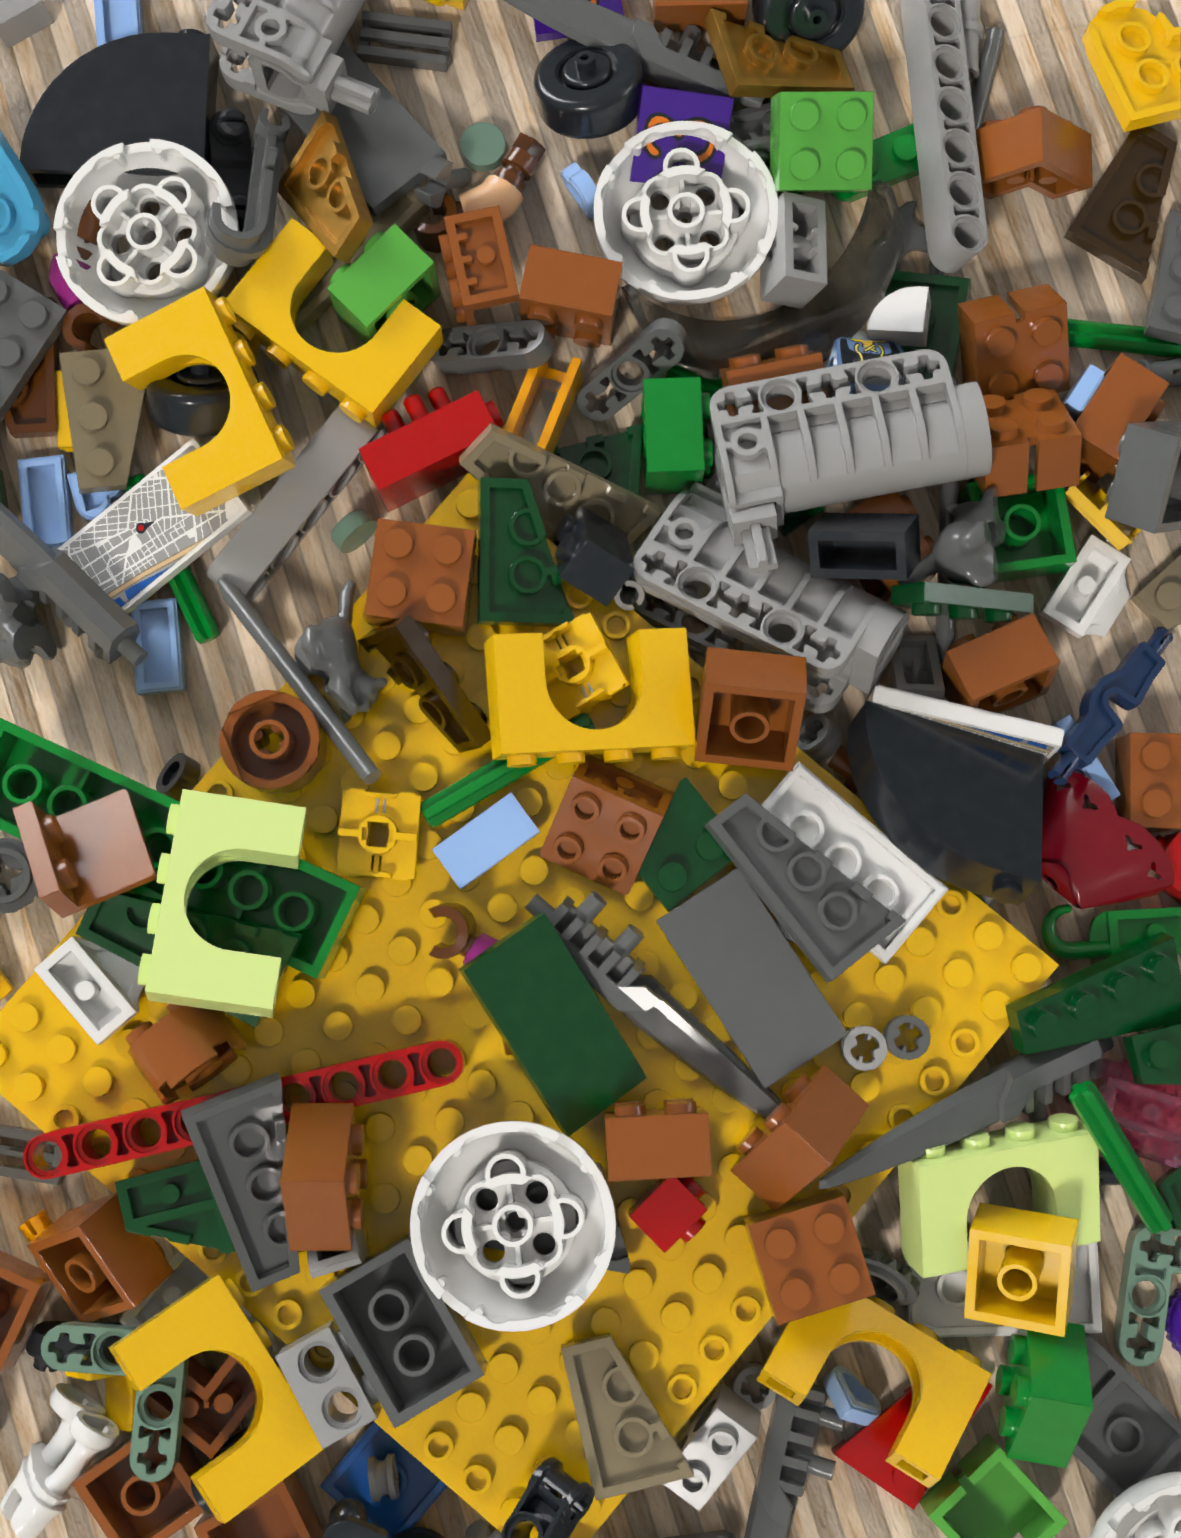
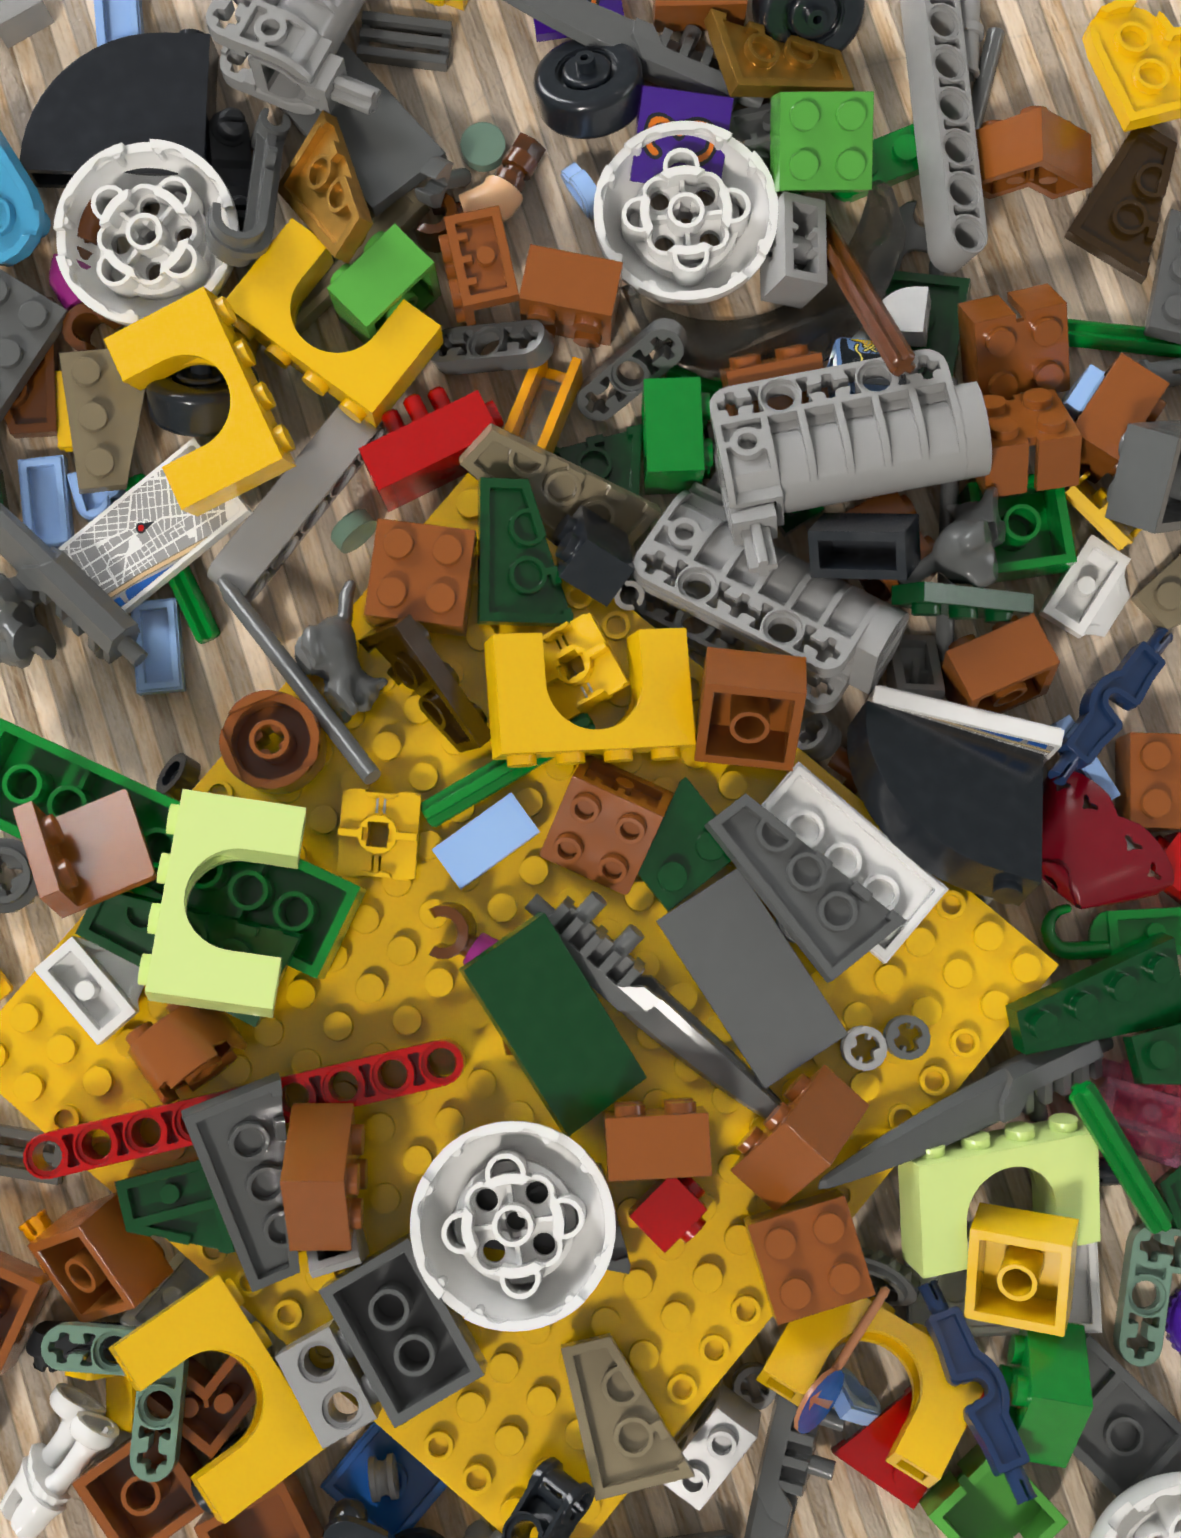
(827, 1387): none -> piece
(867, 304): none -> reddish brown axle
(988, 1416): none -> dark blue piece

